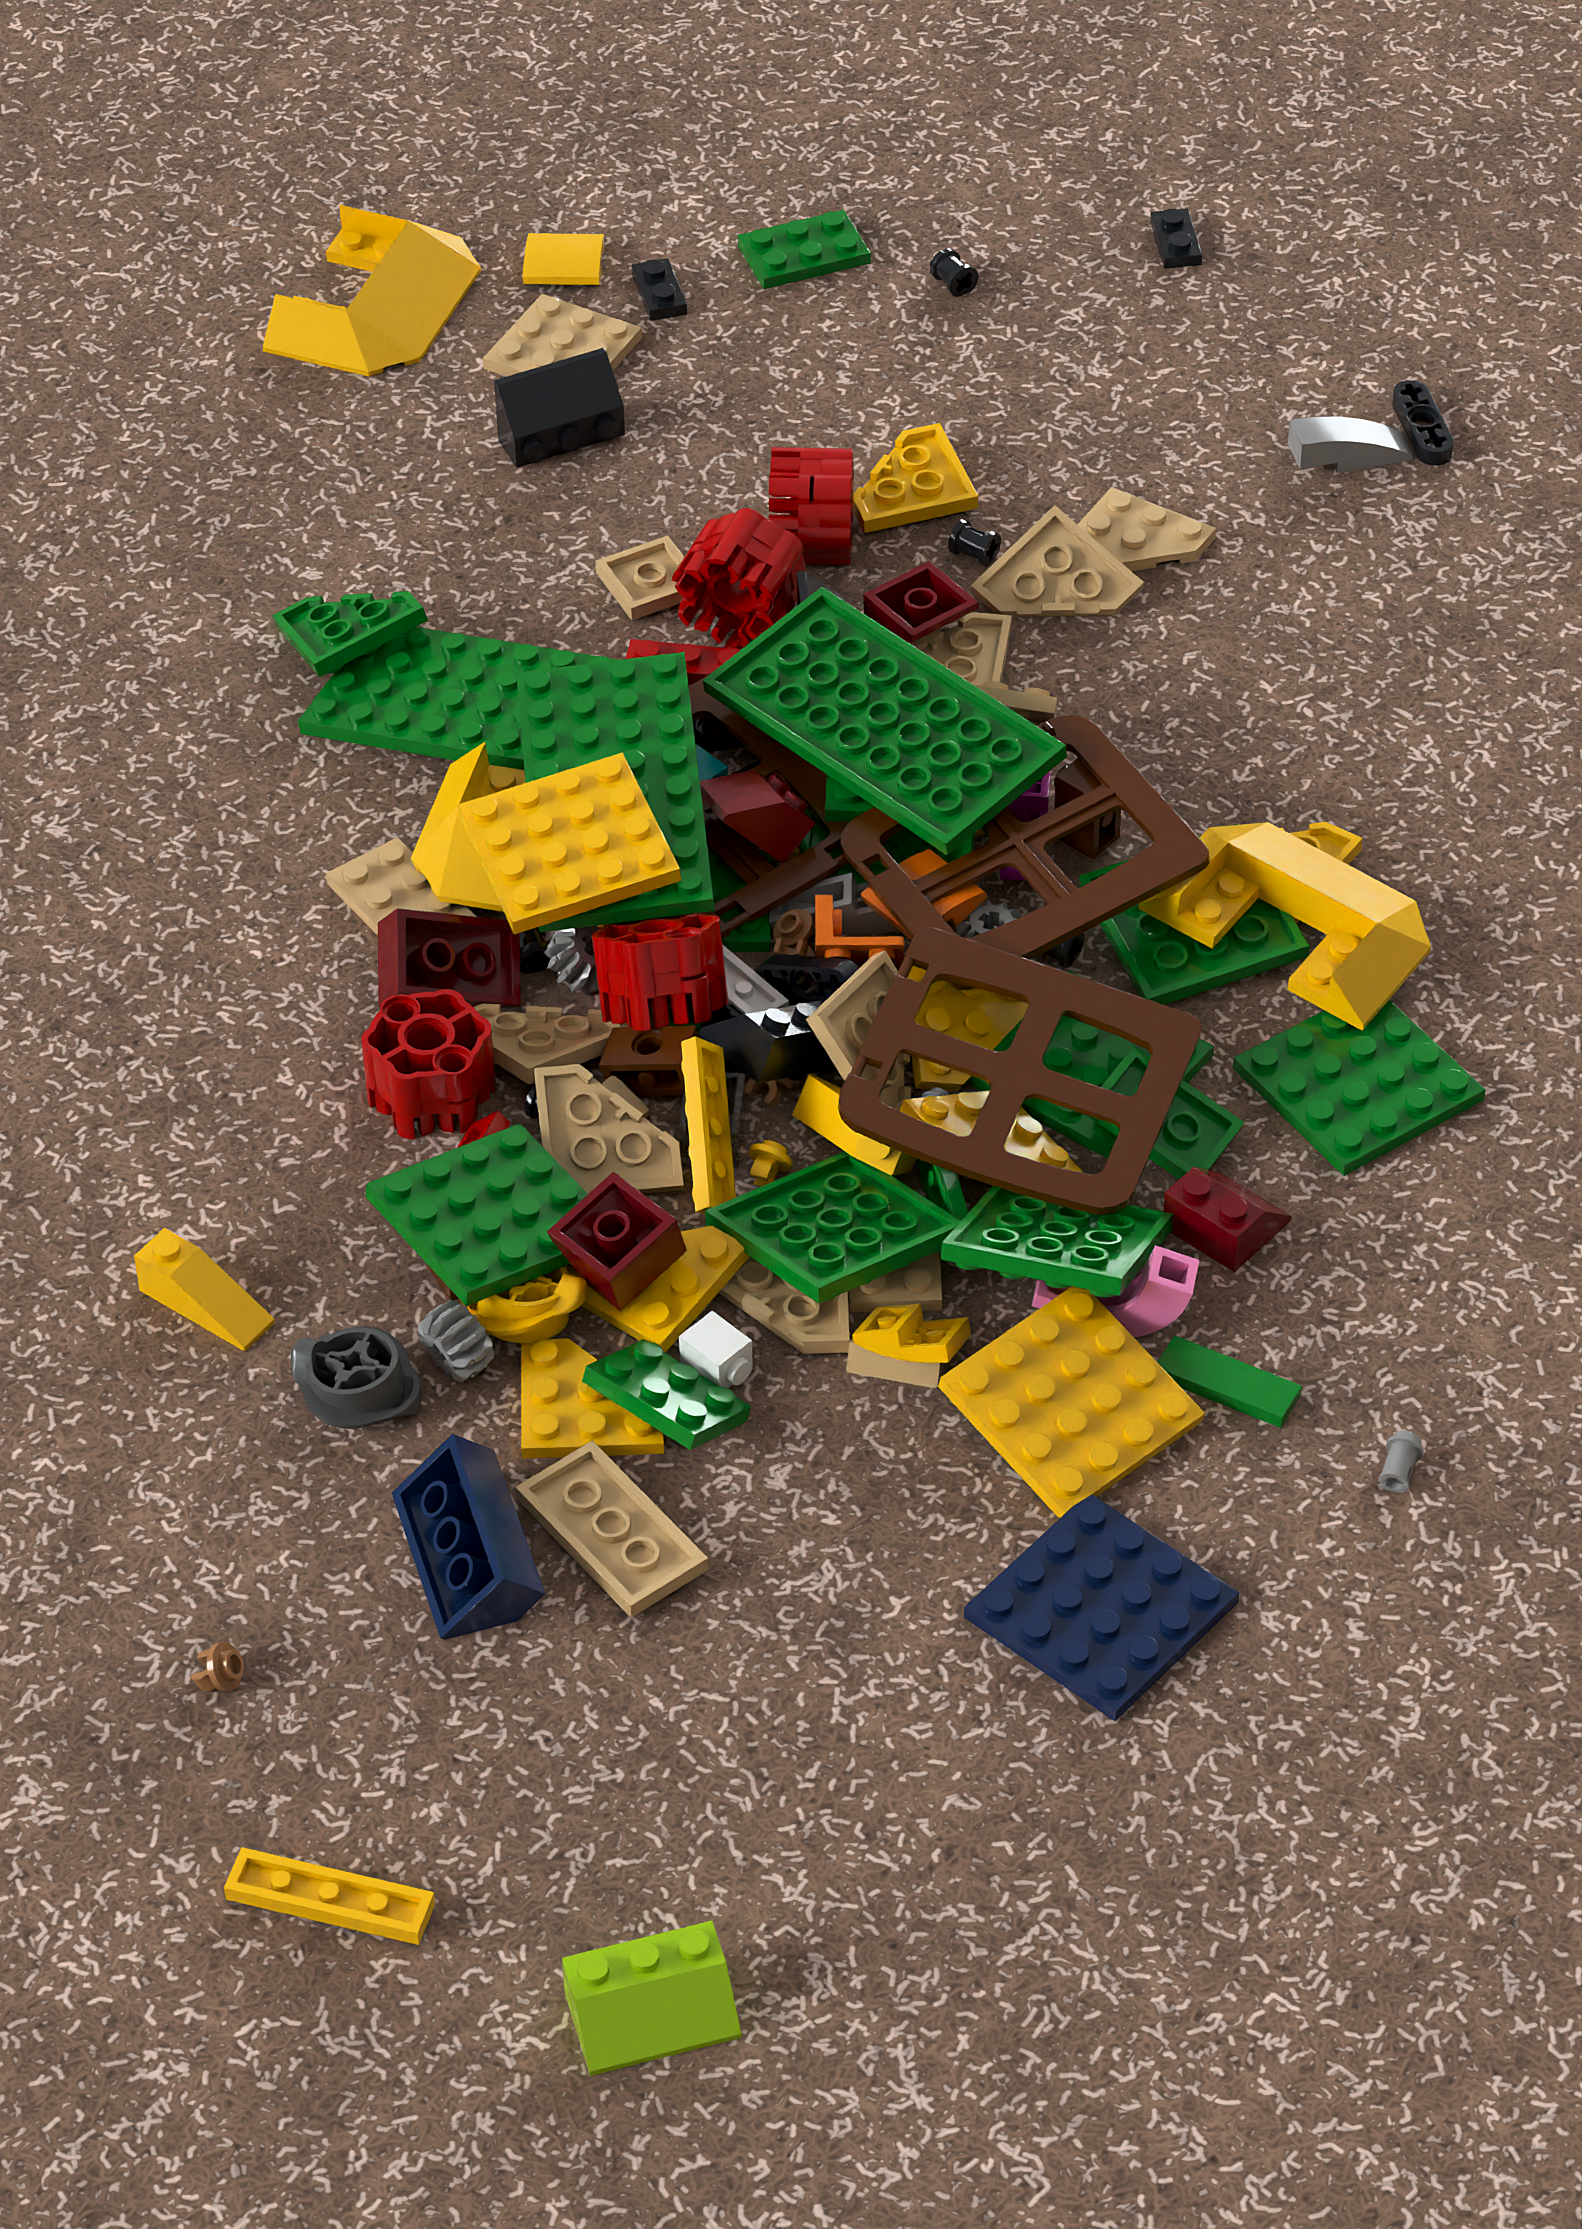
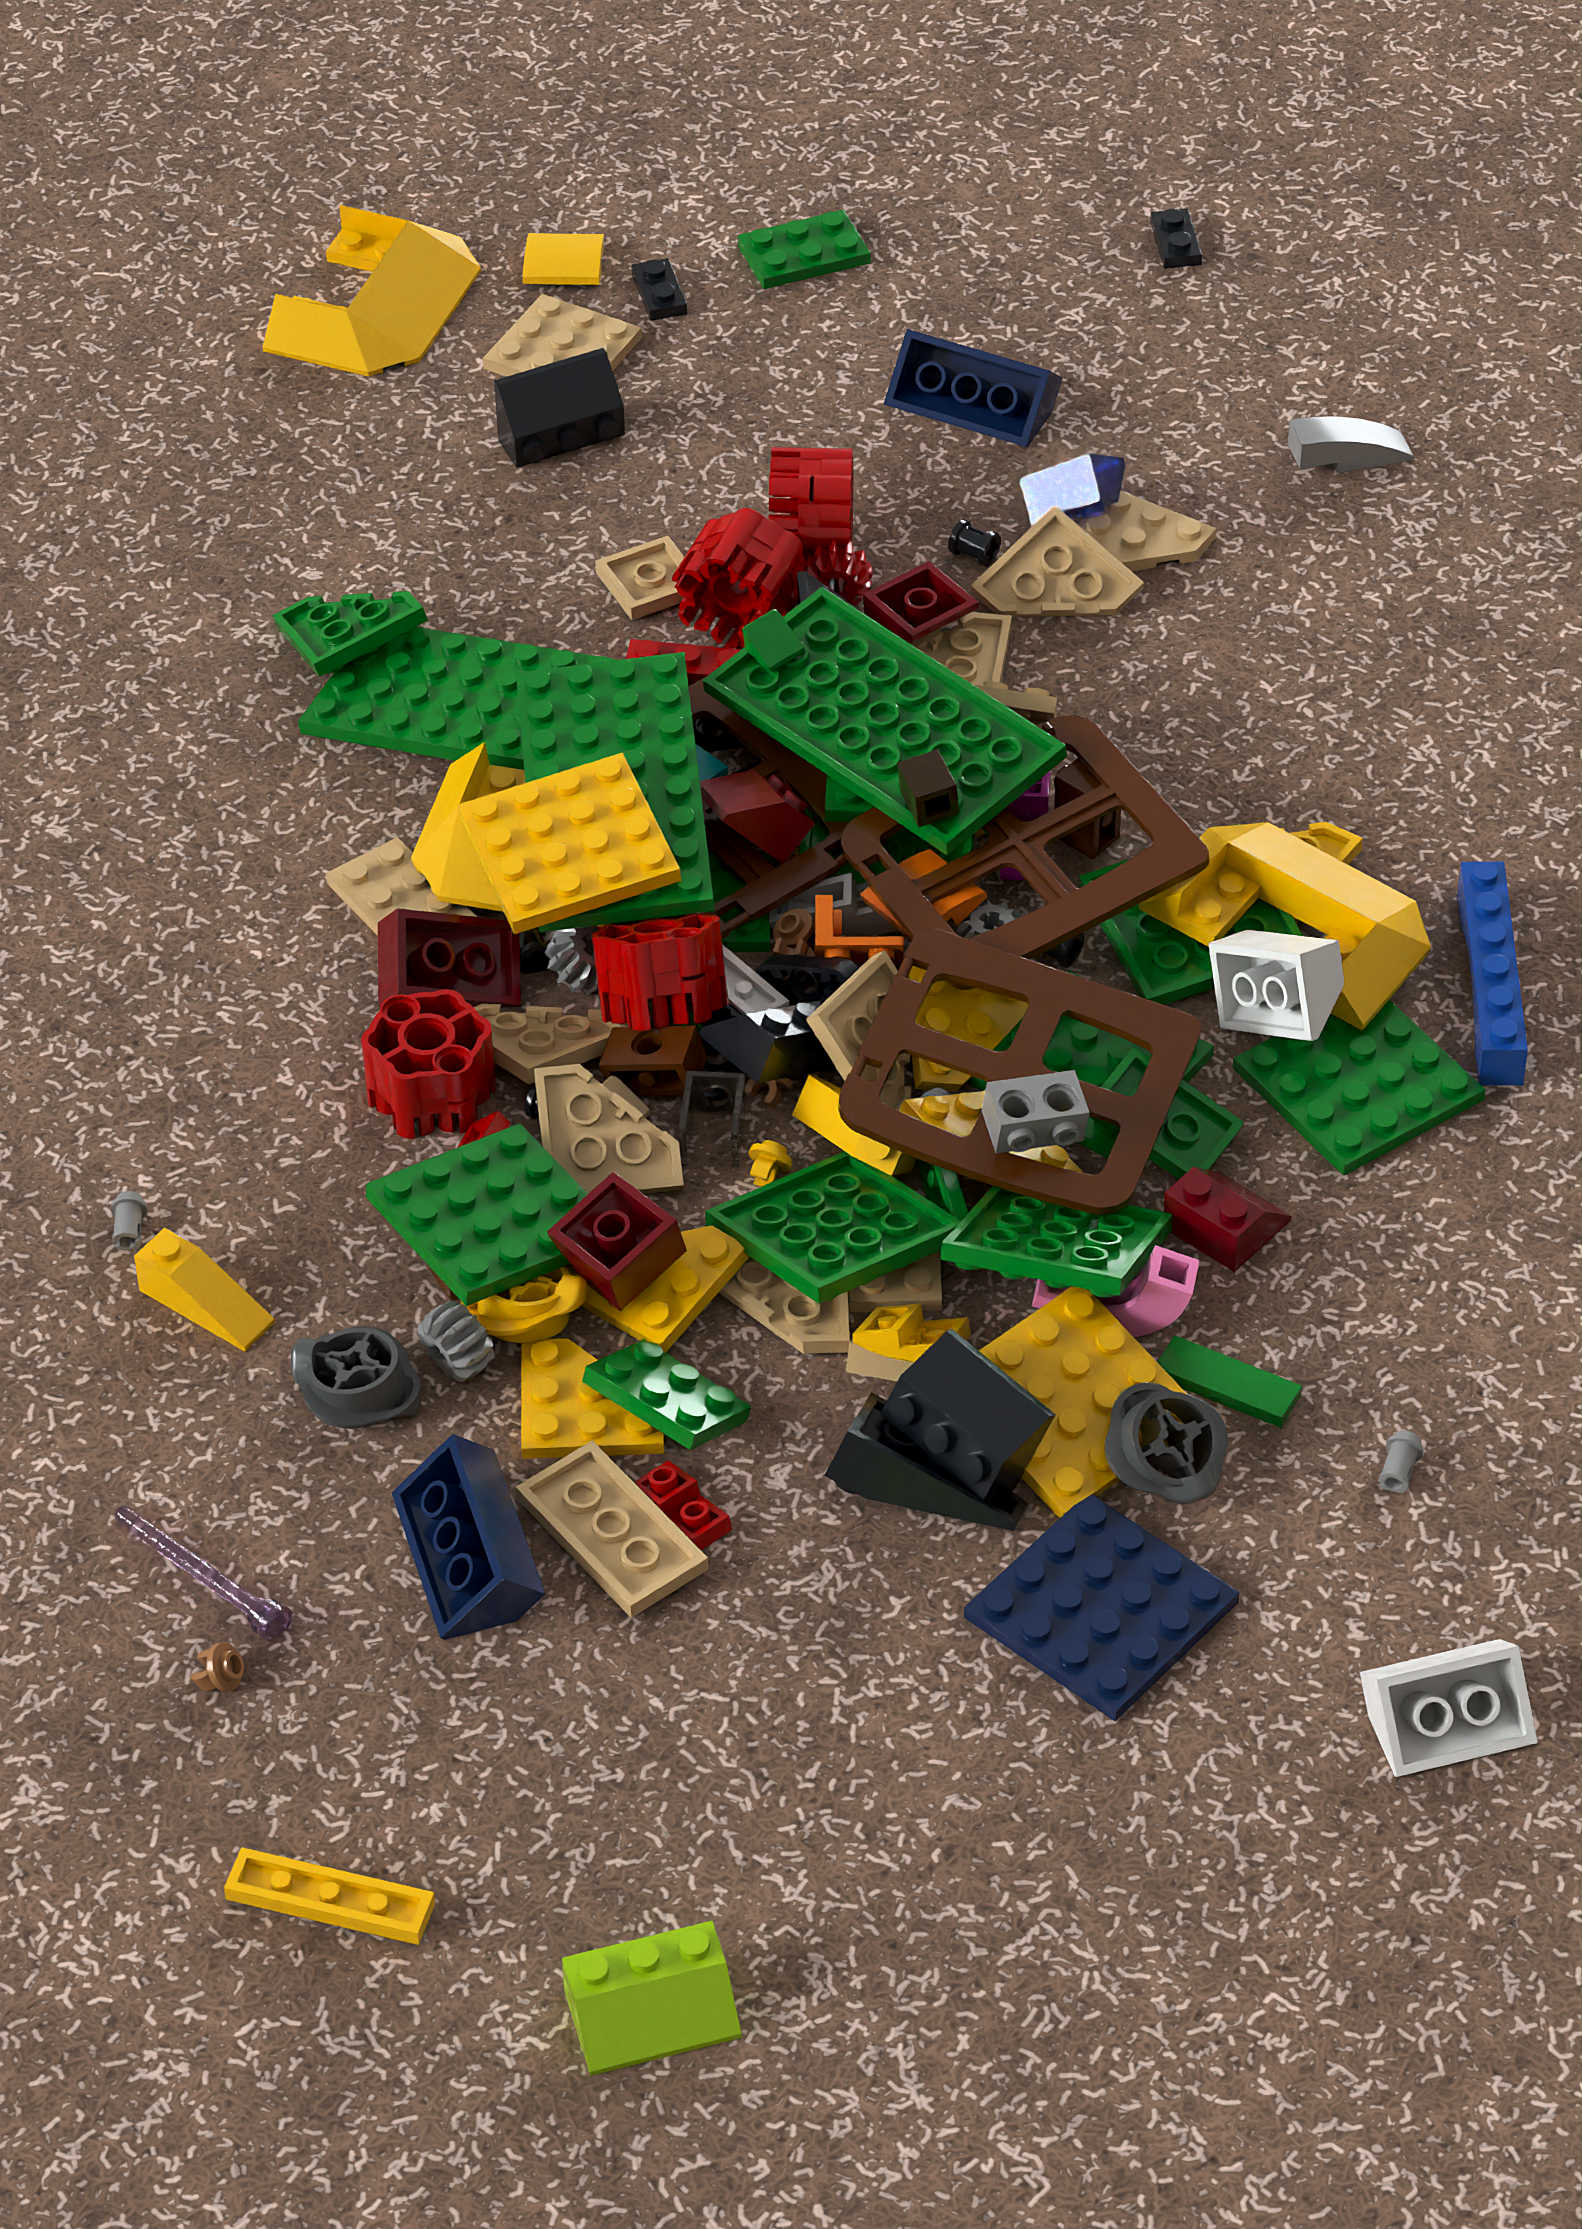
(128, 1214): none -> light grey pin
(267, 1616): none -> clear purple piece
(681, 1502): none -> red slope
(708, 1123): yellow plate -> none
(717, 1351): white brick -> none
(771, 640): none -> green slope
(841, 570): none -> red gear
(894, 1470): none -> black wedge
(915, 482): yellow plate -> none
(928, 788): none -> dark brown brick
(958, 276): black bush -> none
(968, 1415): none -> black slope
(972, 388): none -> dark blue slope
(1035, 1111): none -> light grey brick
(1075, 487): none -> clear blue slope
(1200, 1424): none -> dark grey piece
(1276, 983): none -> white slope
(1424, 410): black beam -> none
(1450, 1706): none -> white slope
(1496, 991): none -> blue arch

